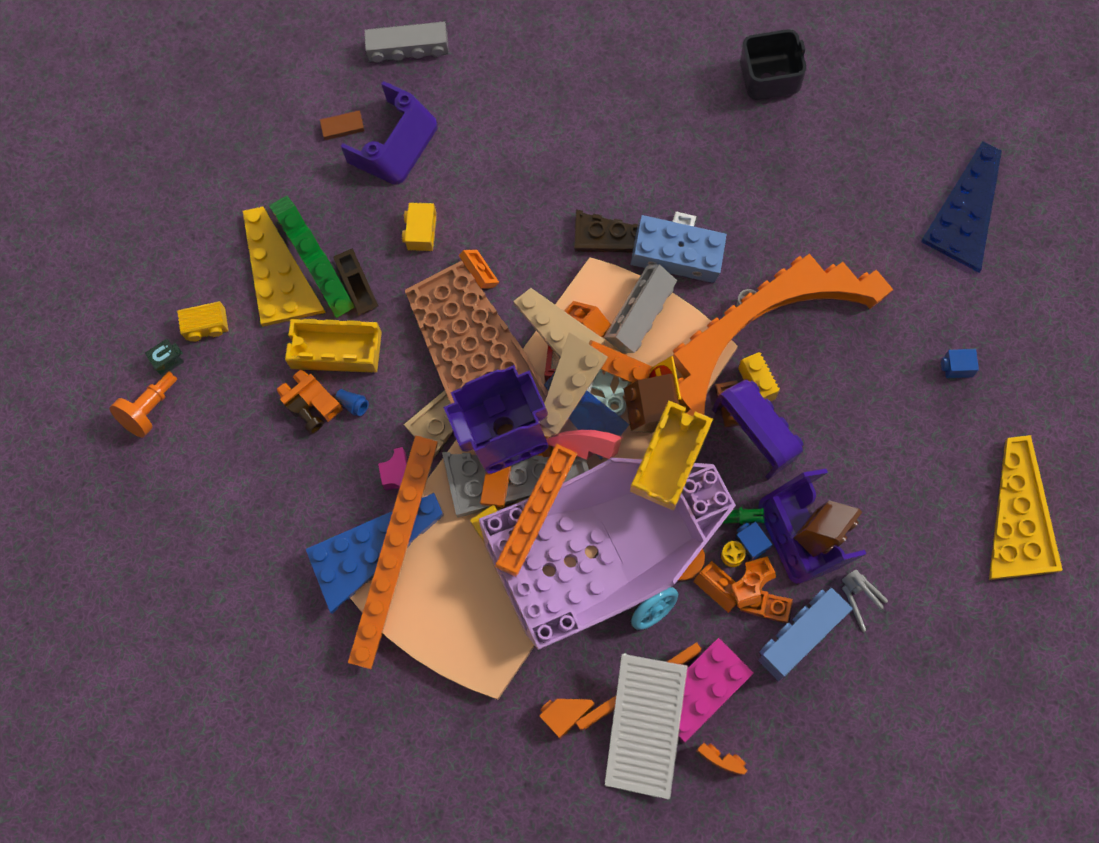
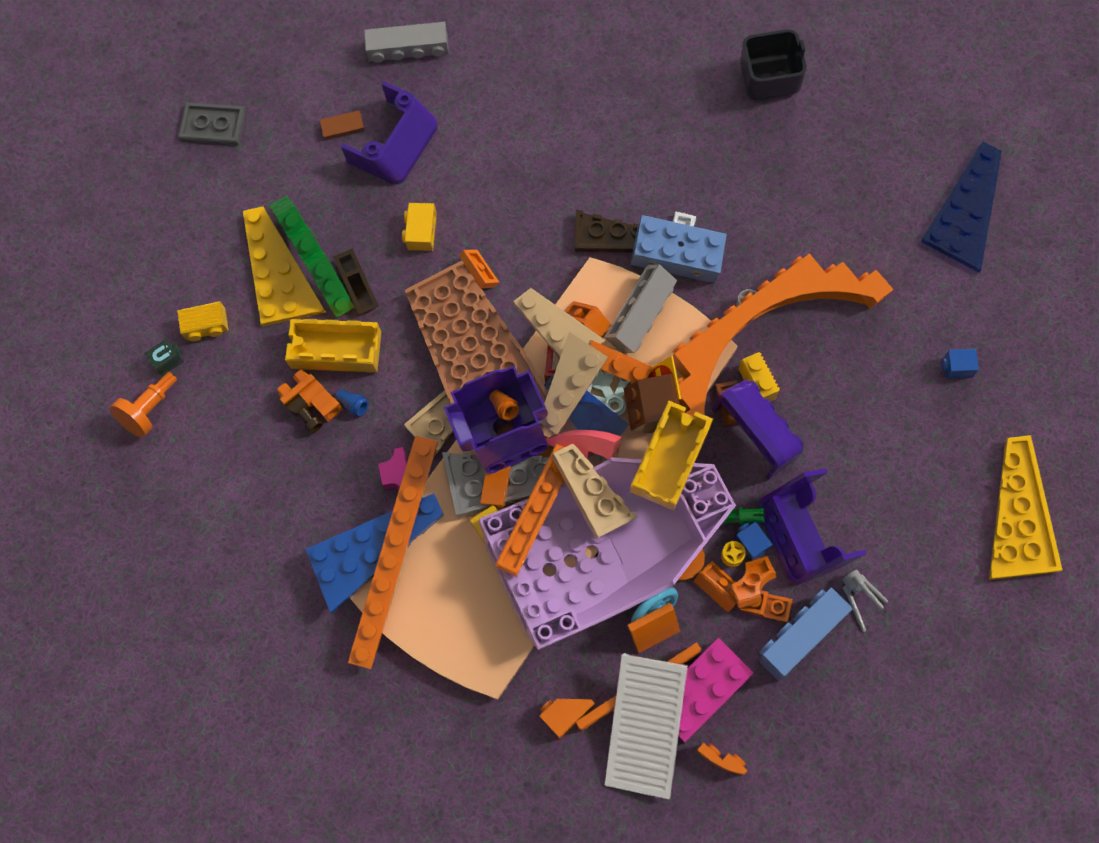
(212, 123): none -> dark grey tile
(505, 406): none -> orange cone
(597, 502): none -> tan wing
(654, 627): none -> orange tile
(827, 527): reddish brown slope -> none

